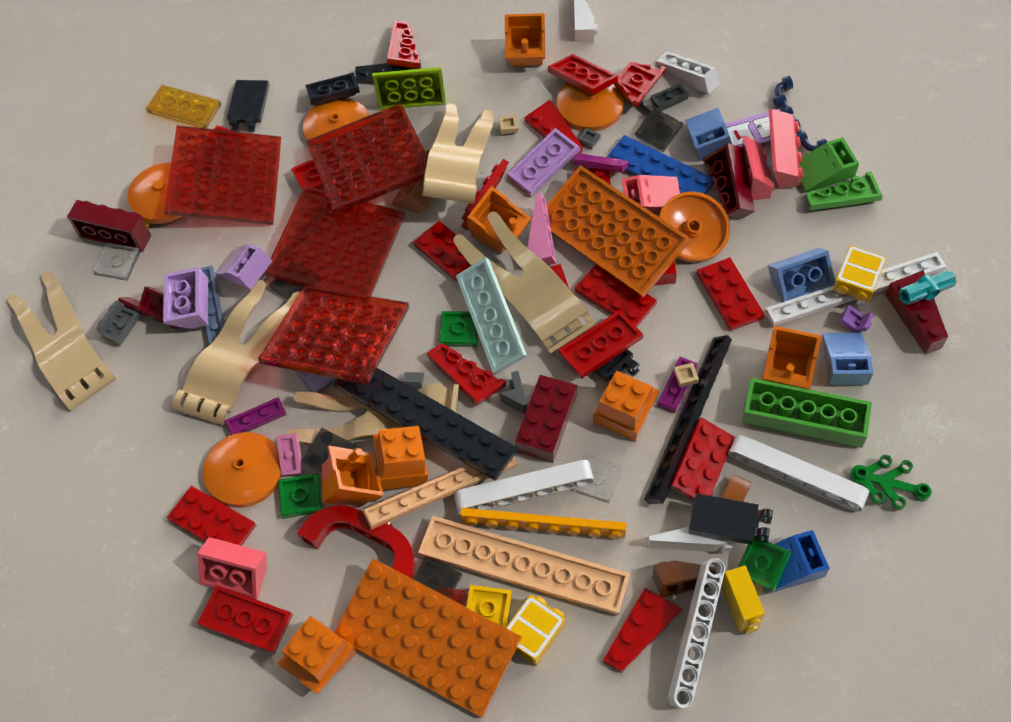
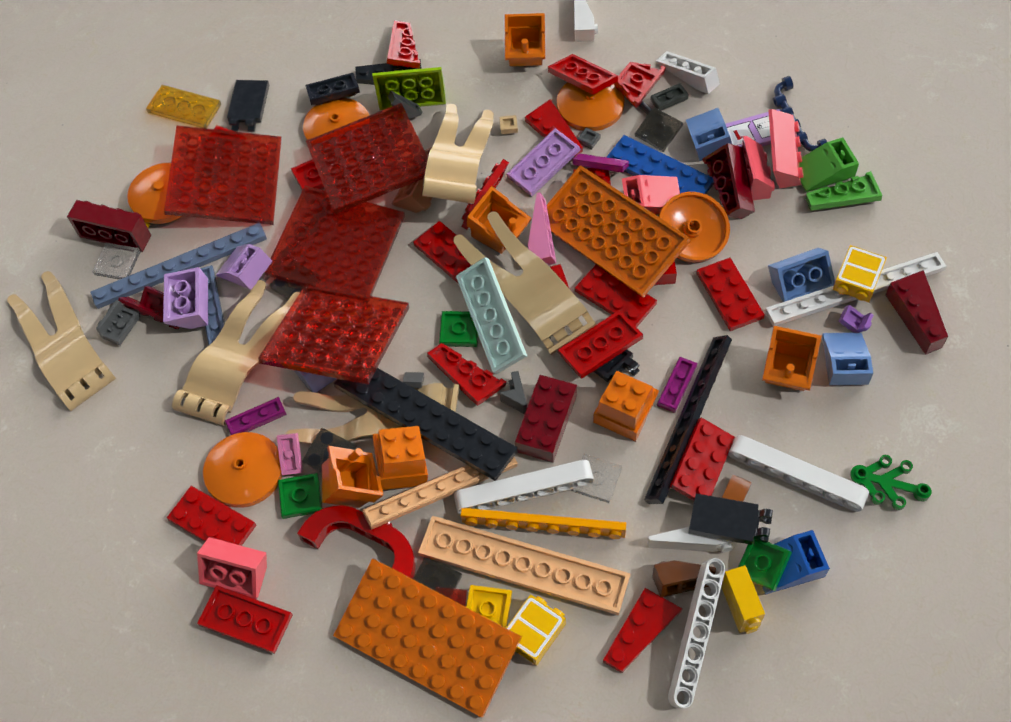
(192, 259): none -> sand blue plate
(315, 655): orange piece -> none
(411, 108): none -> dark grey slope
(686, 375): tan plate -> none
(807, 412): bright green brick -> none
(927, 287): teal piece -> none

